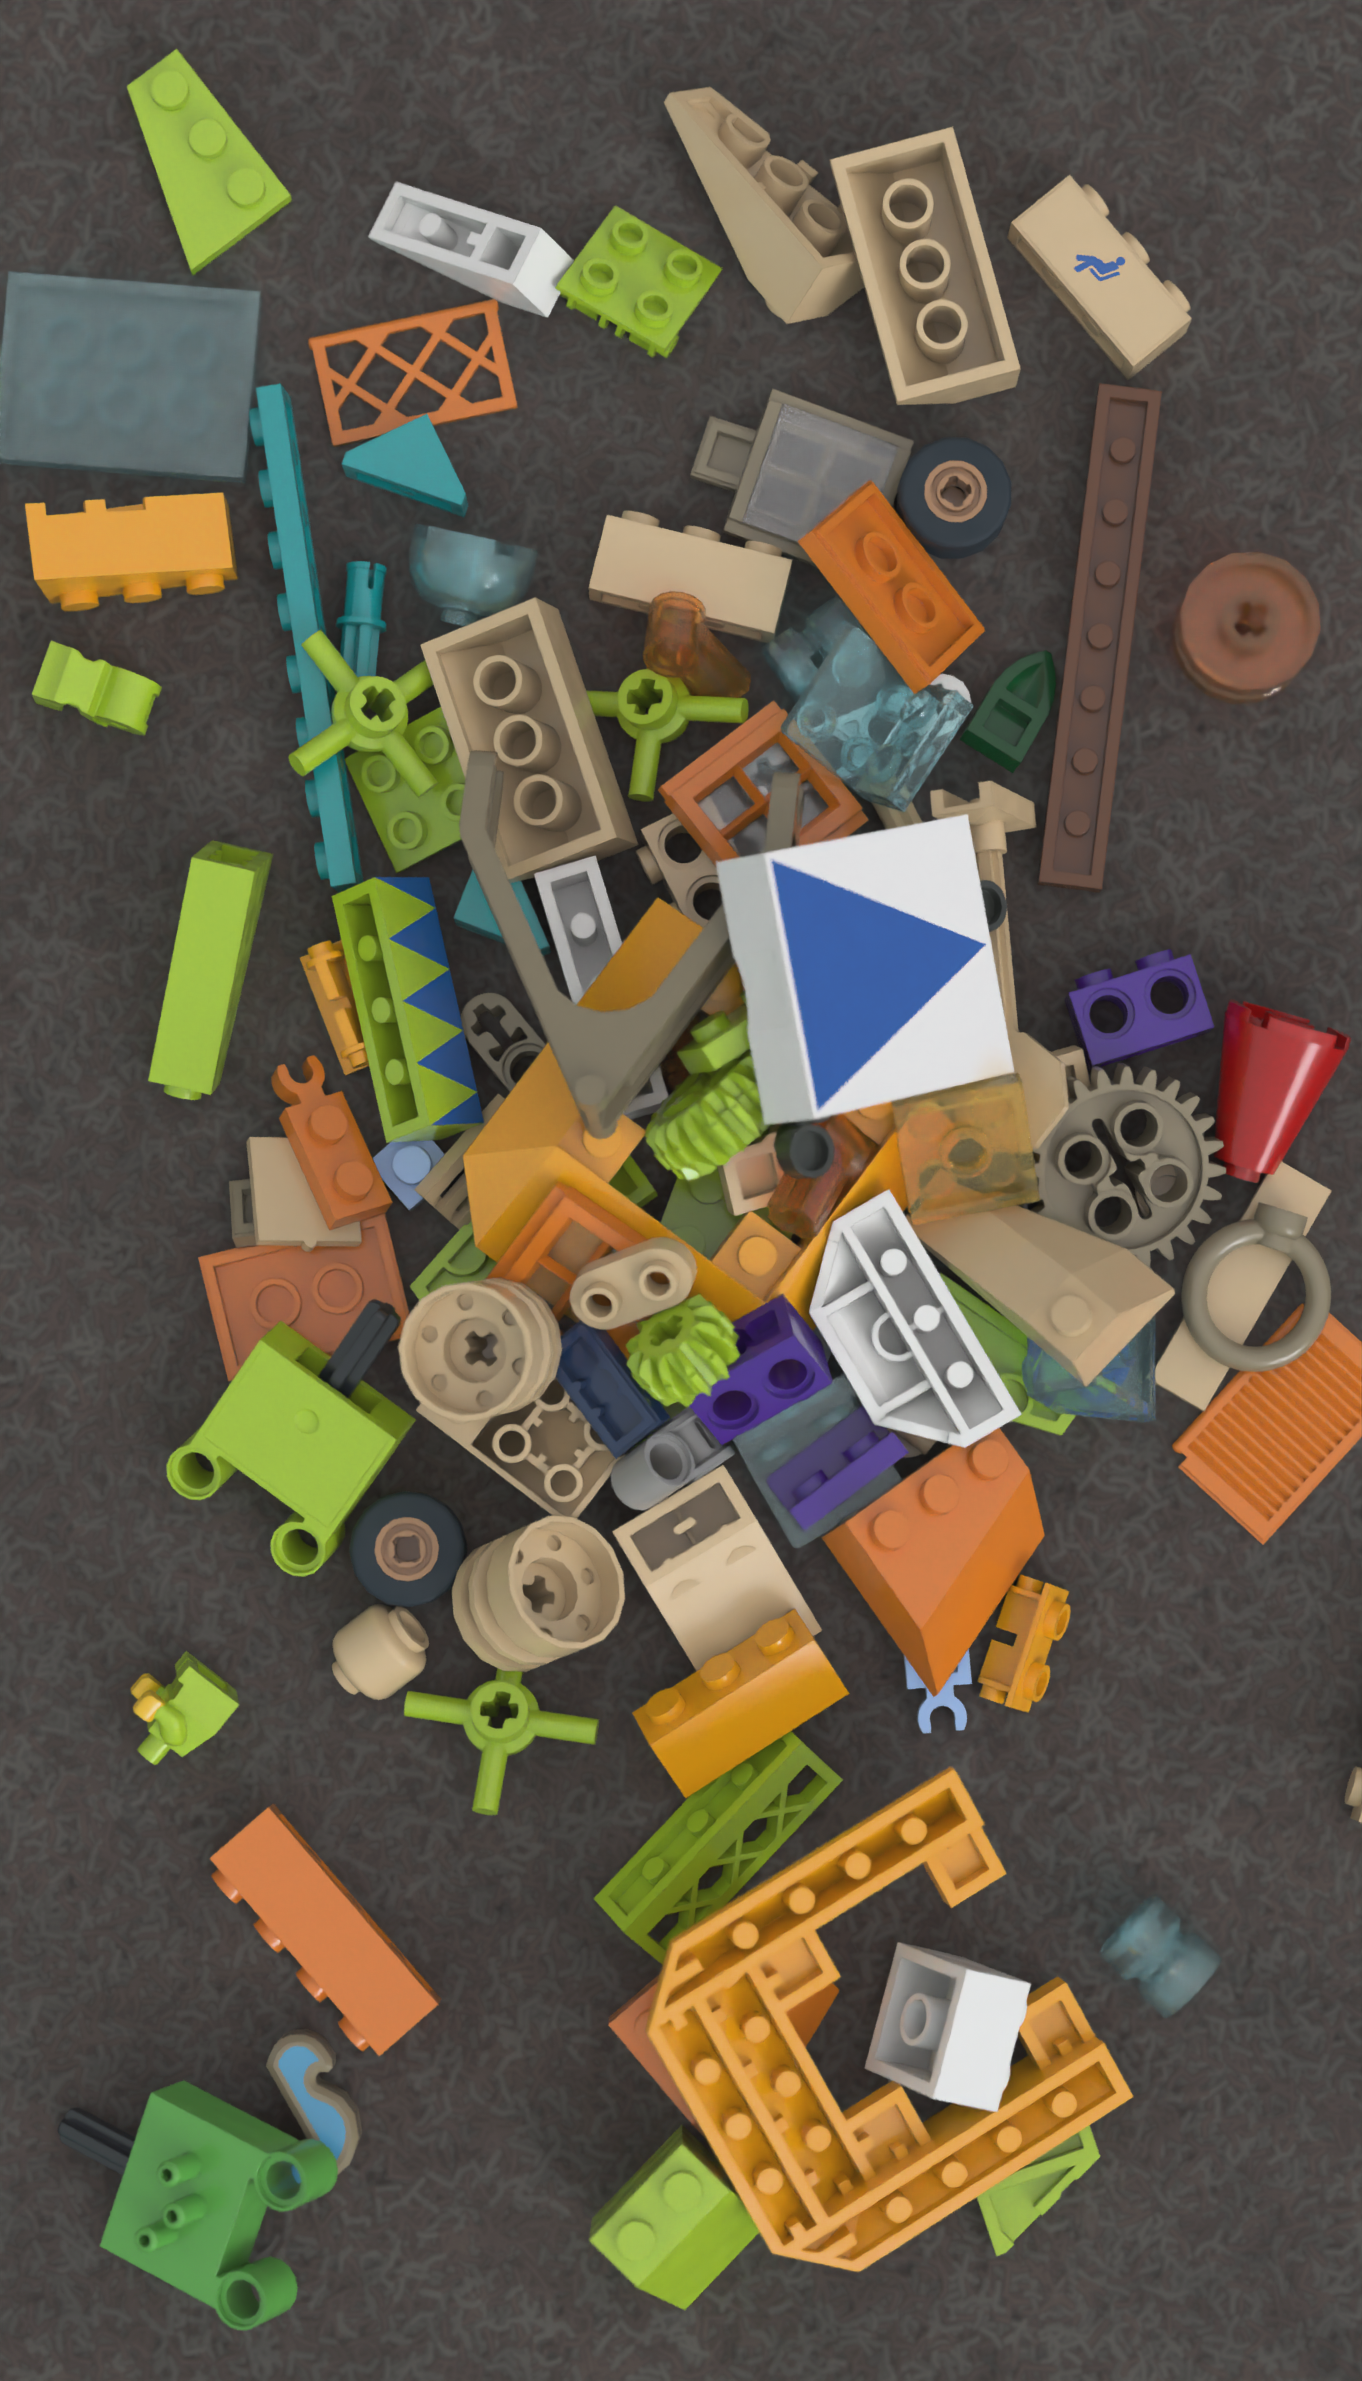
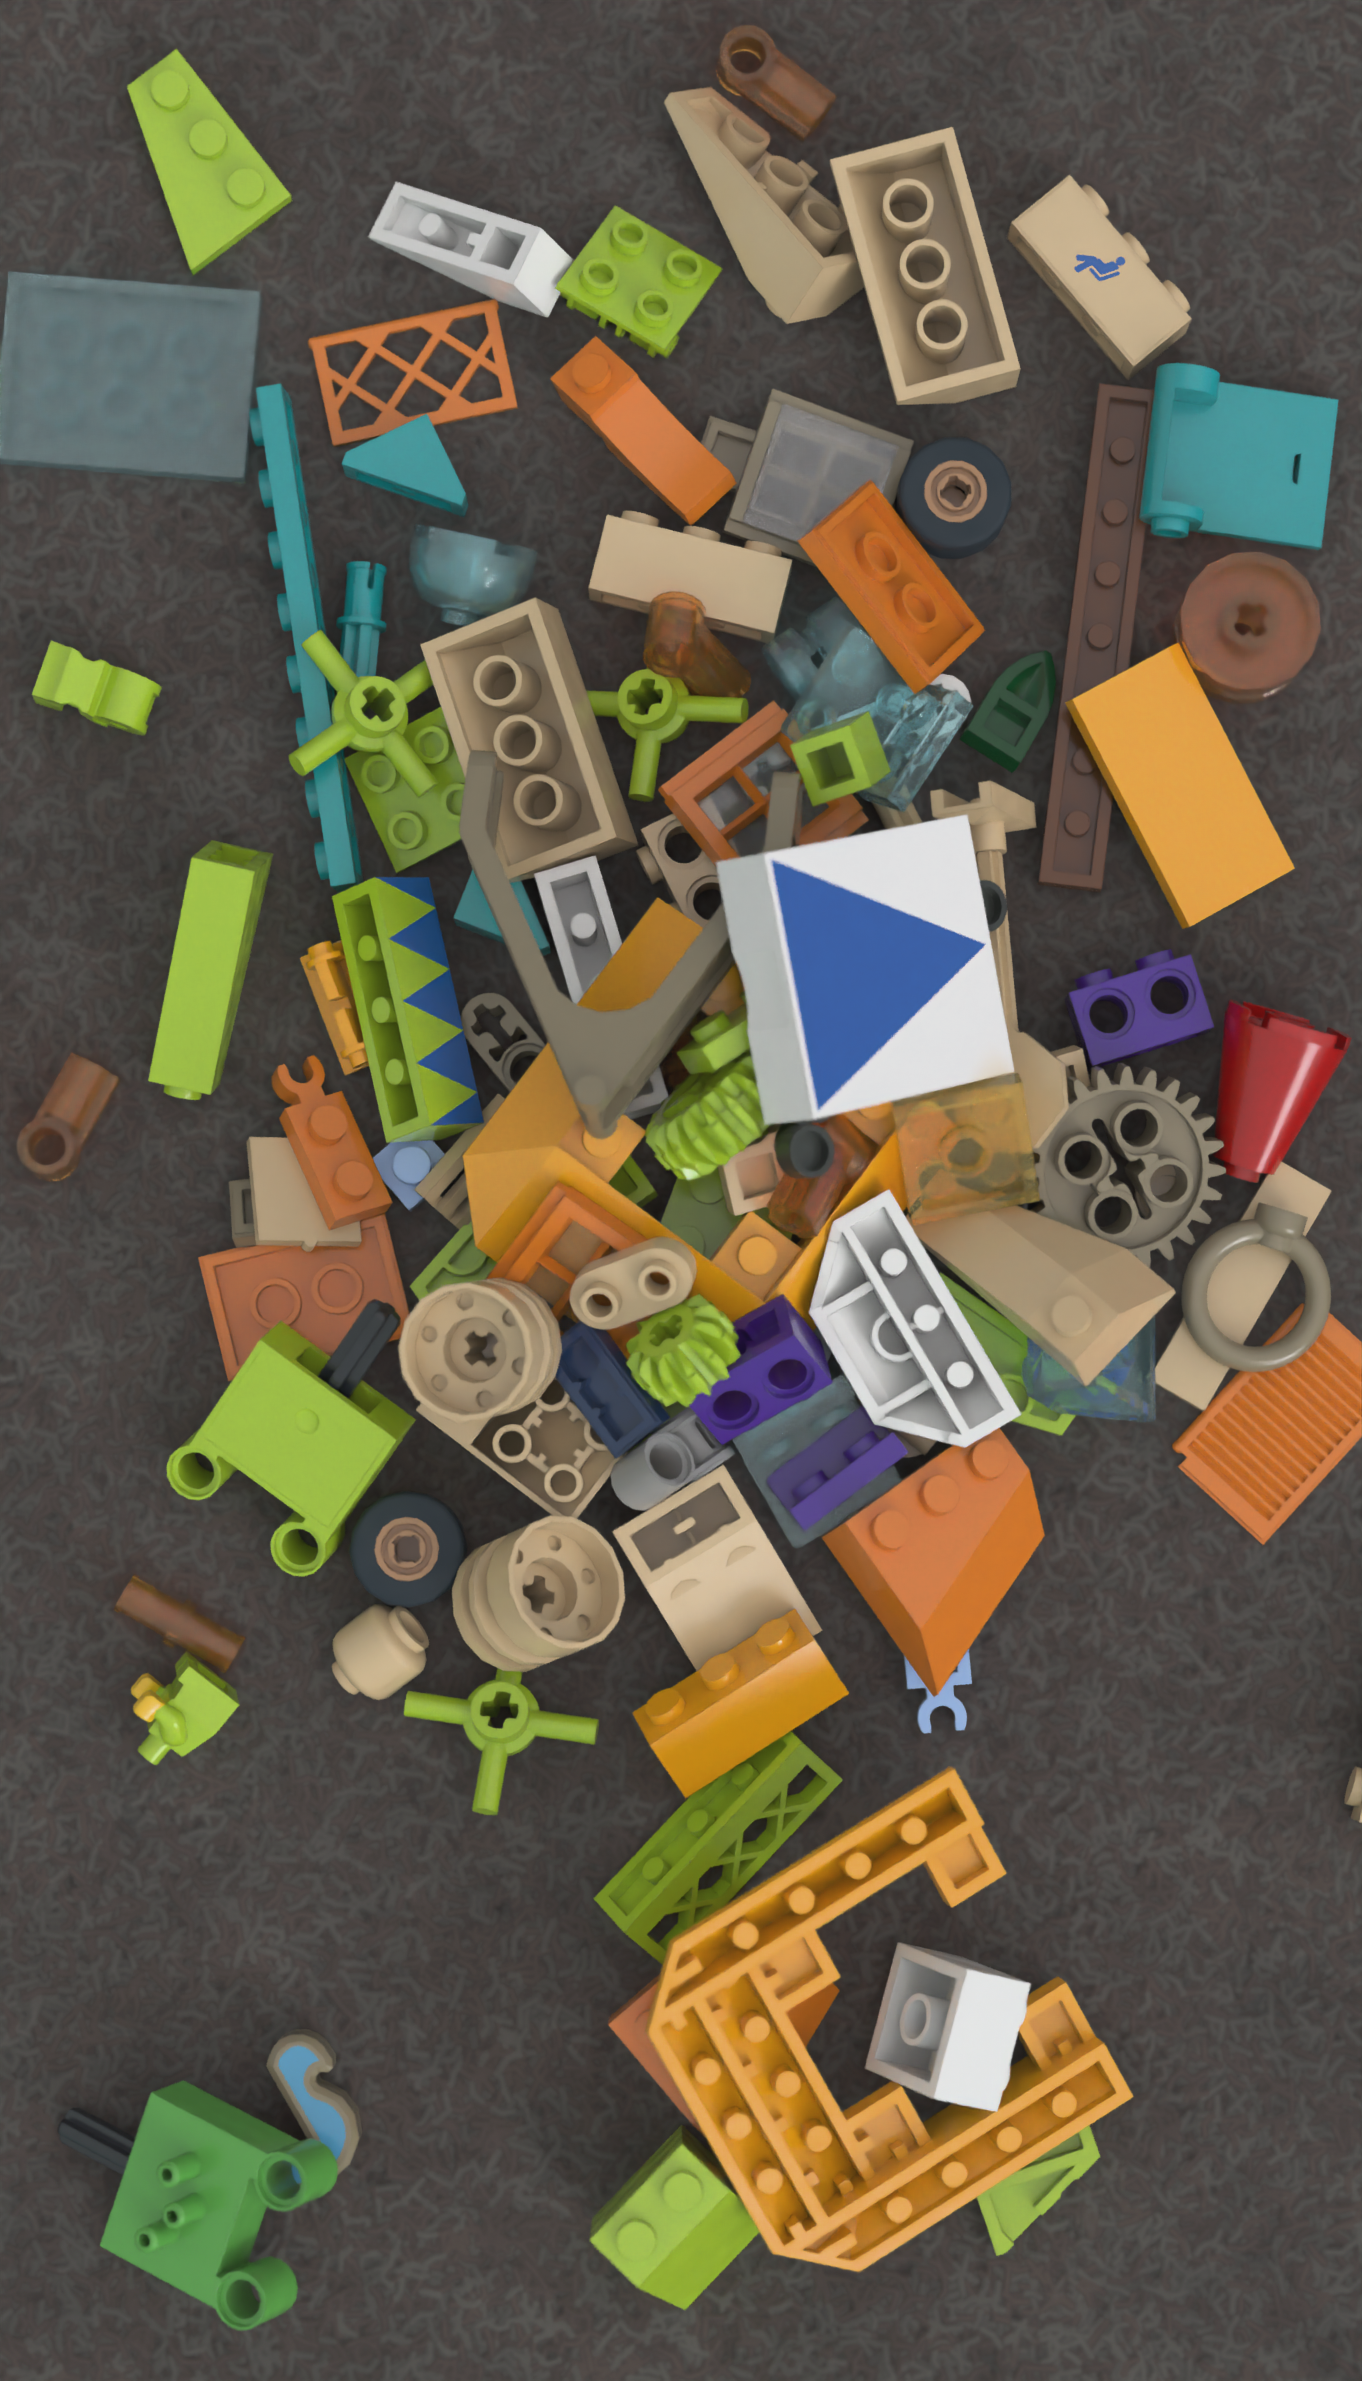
(70, 1112): none -> clear orange piece
(132, 549): light orange wedge -> none
(179, 1623): none -> clear orange pin
(324, 1930): orange brick -> none
(642, 431): none -> orange slope
(778, 87): none -> clear orange piece
(840, 758): none -> lime brick
(1022, 1667): light orange hinge -> none
(1165, 1961): clear light blue wheel -> none
(1180, 785): none -> light orange tile
(1227, 460): none -> teal door

